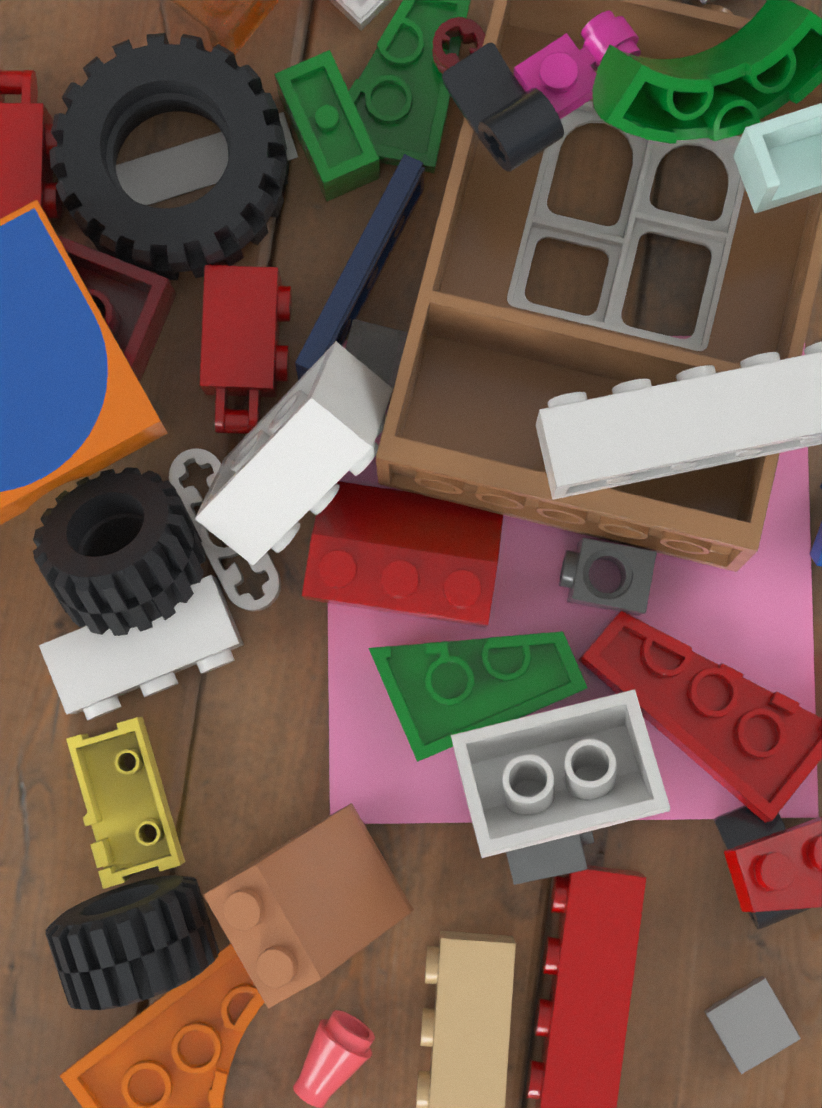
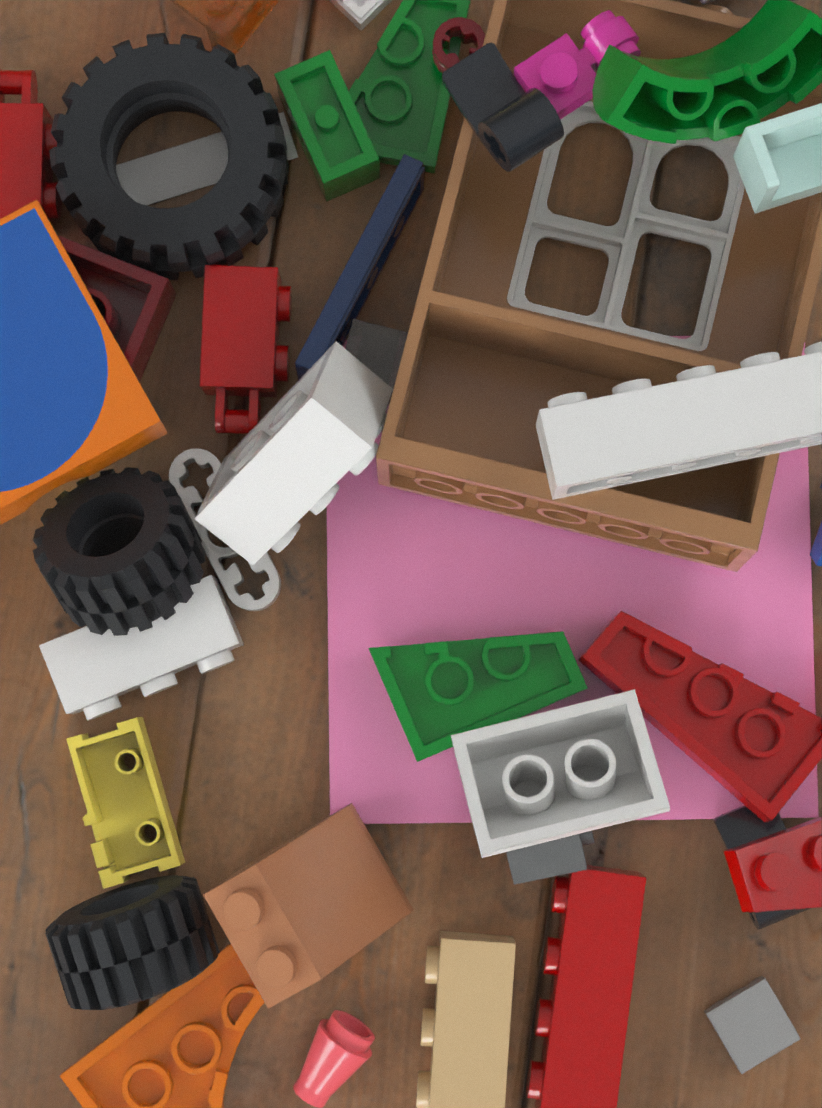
(404, 555): red slope -> none
(635, 568): dark grey brick -> none

